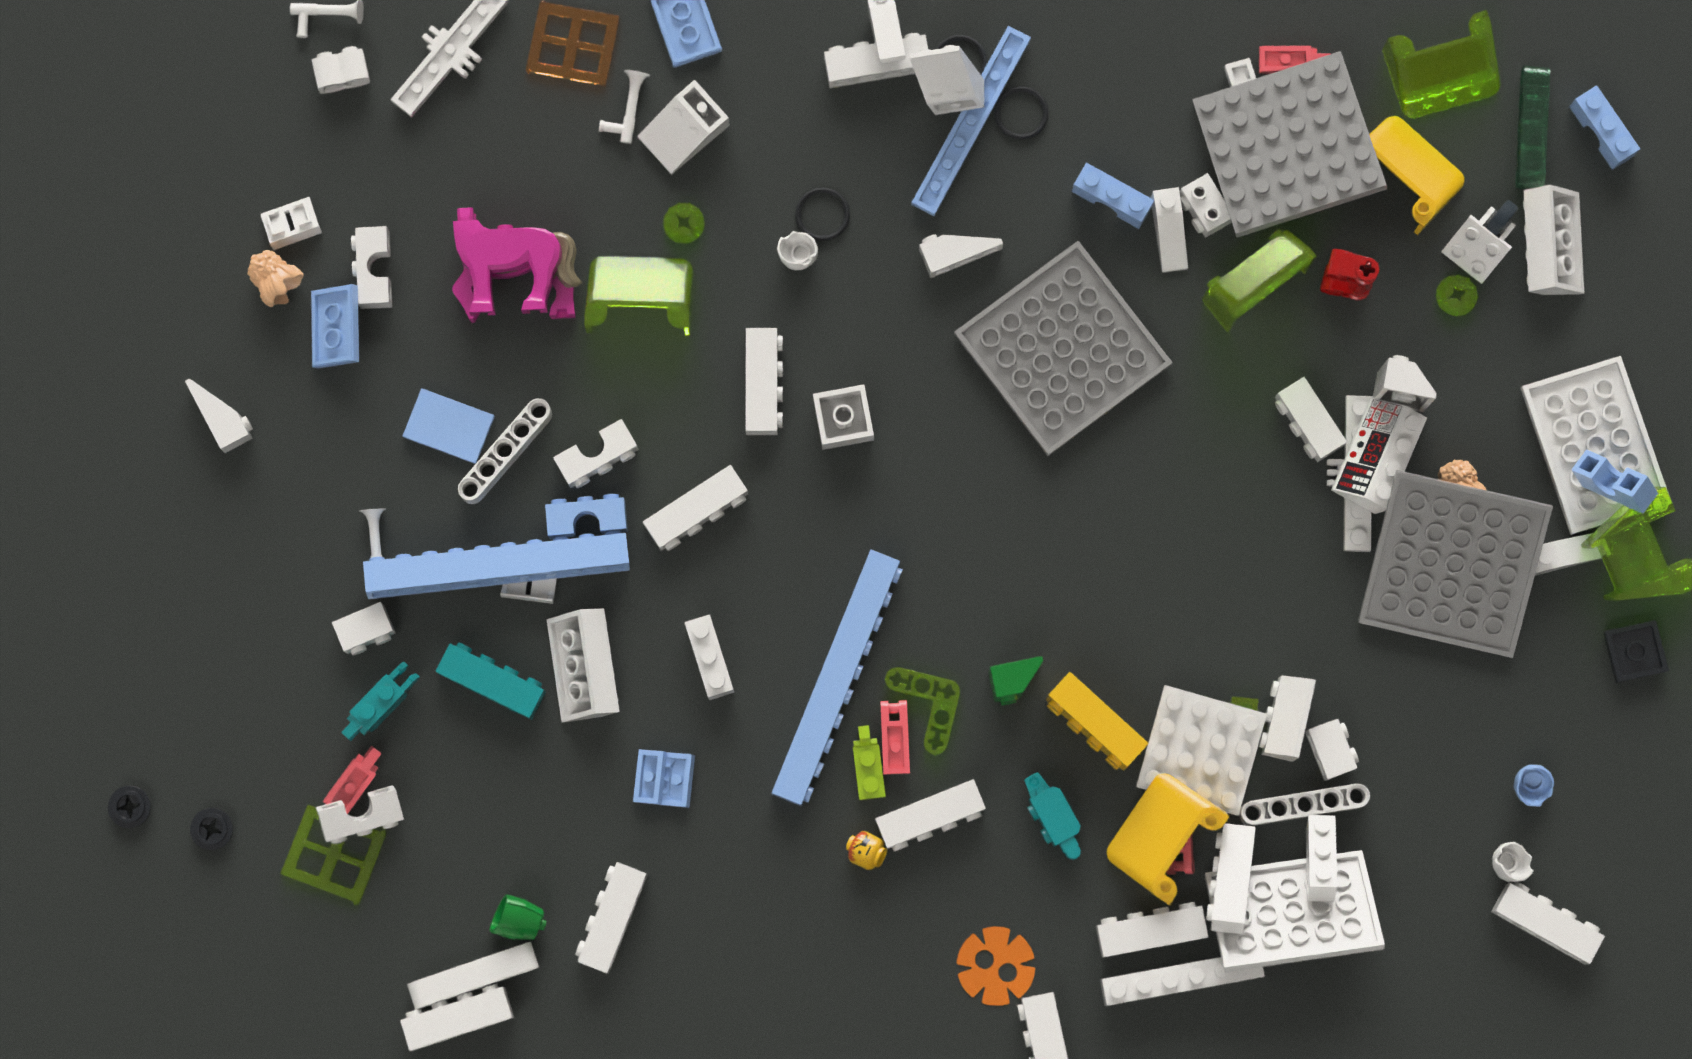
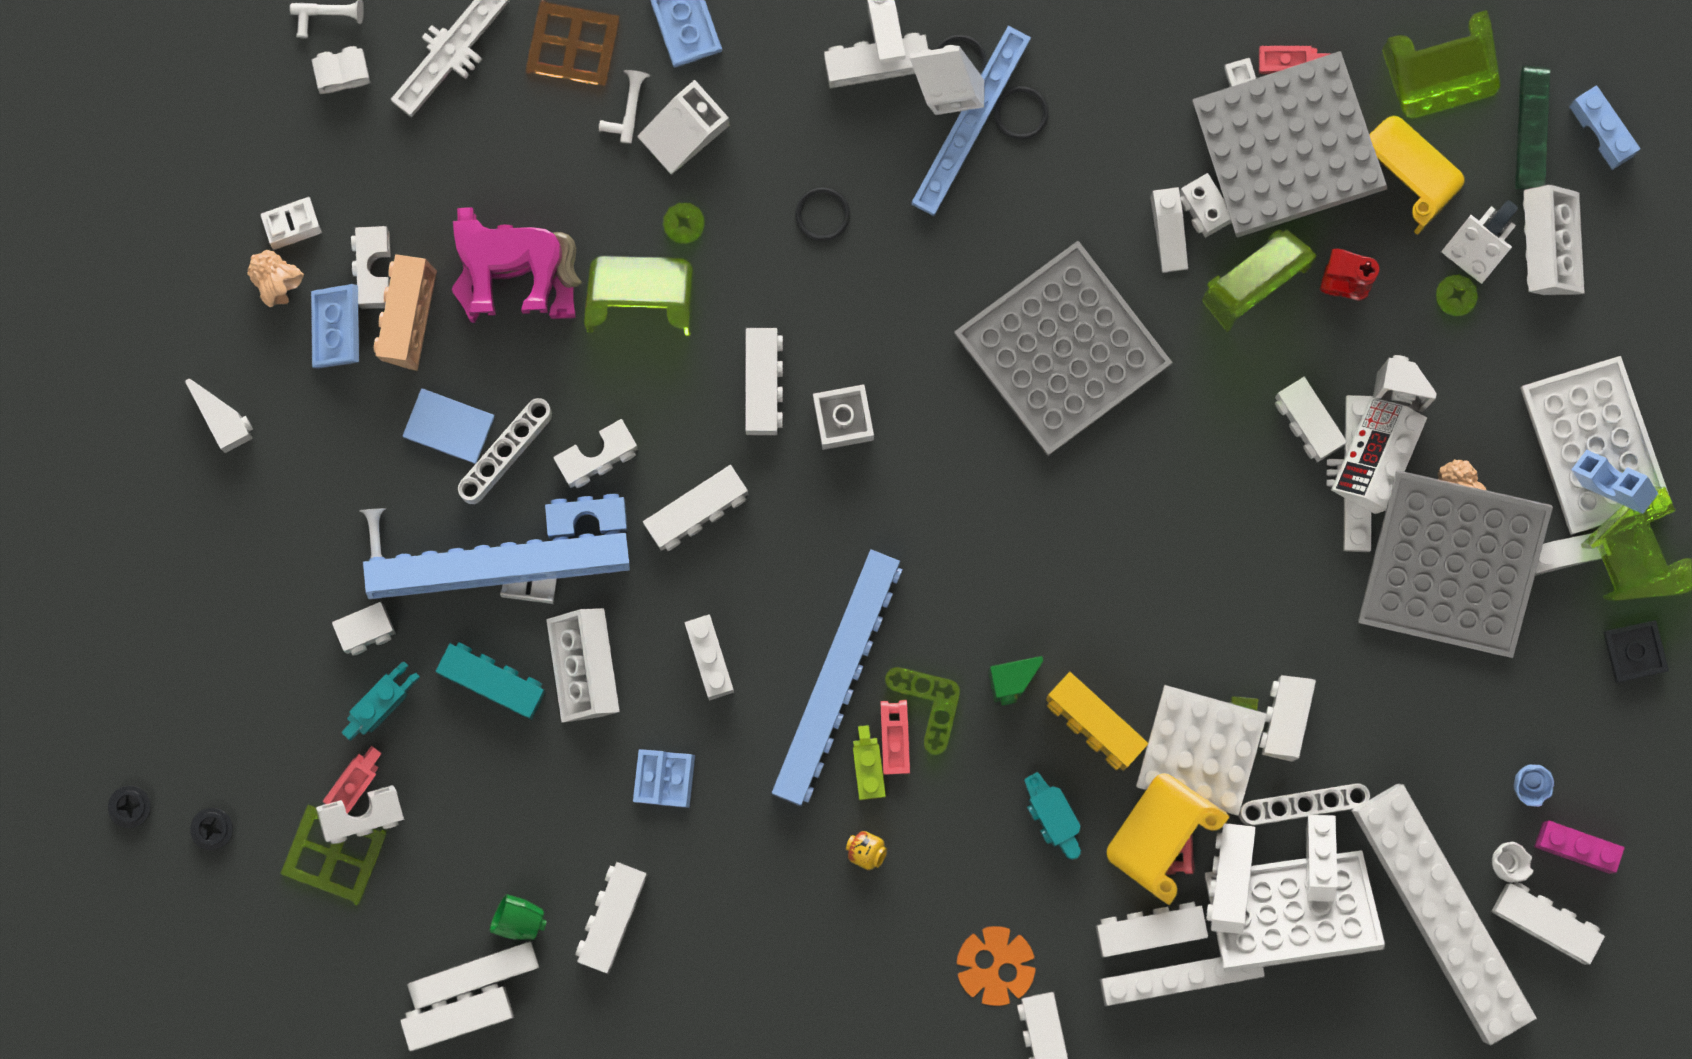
(405, 311): none -> light nougat slope
(797, 250): white hair -> none
(930, 814): white brick -> none
(951, 251): white slope -> none
(1125, 201): light blue arch -> none
(1331, 749): white brick -> none
(1443, 914): none -> white brick
(1579, 847): none -> dark pink brick

